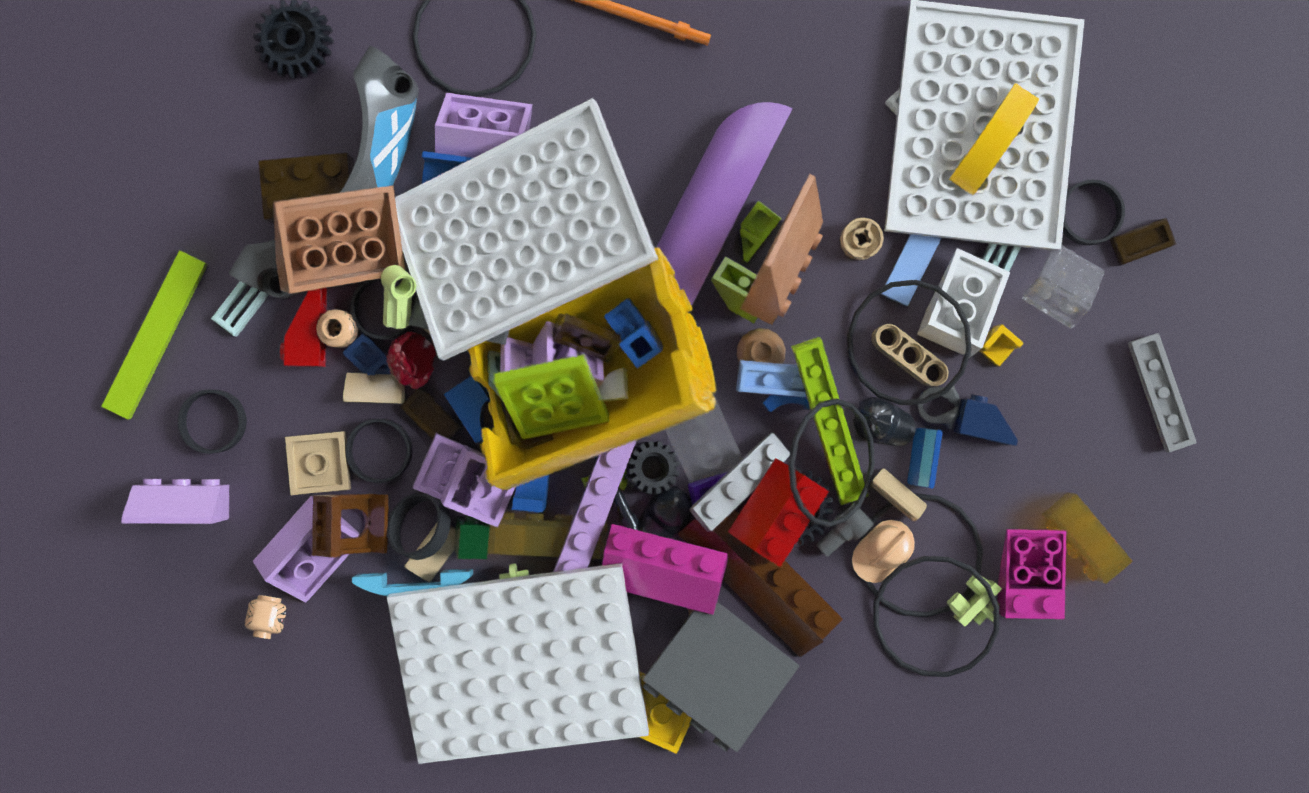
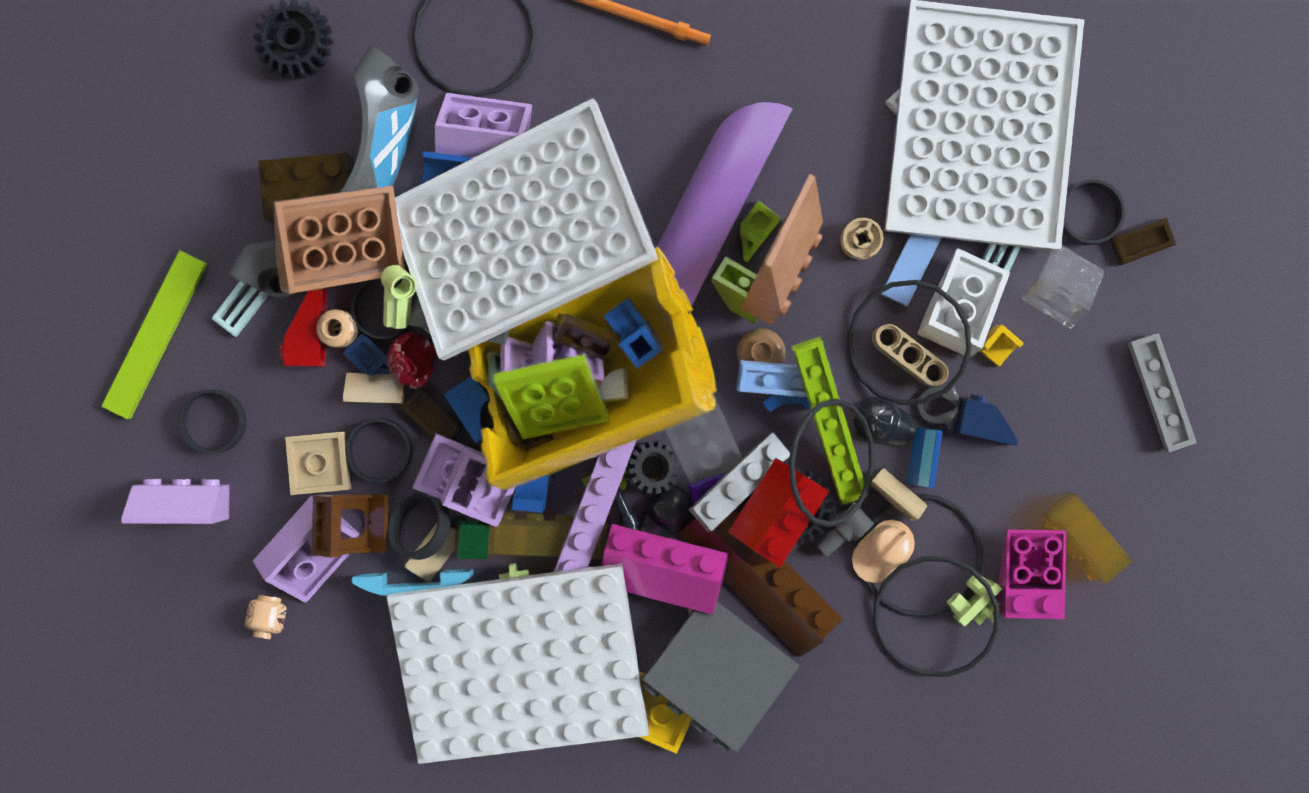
(994, 139): yellow slope -> none

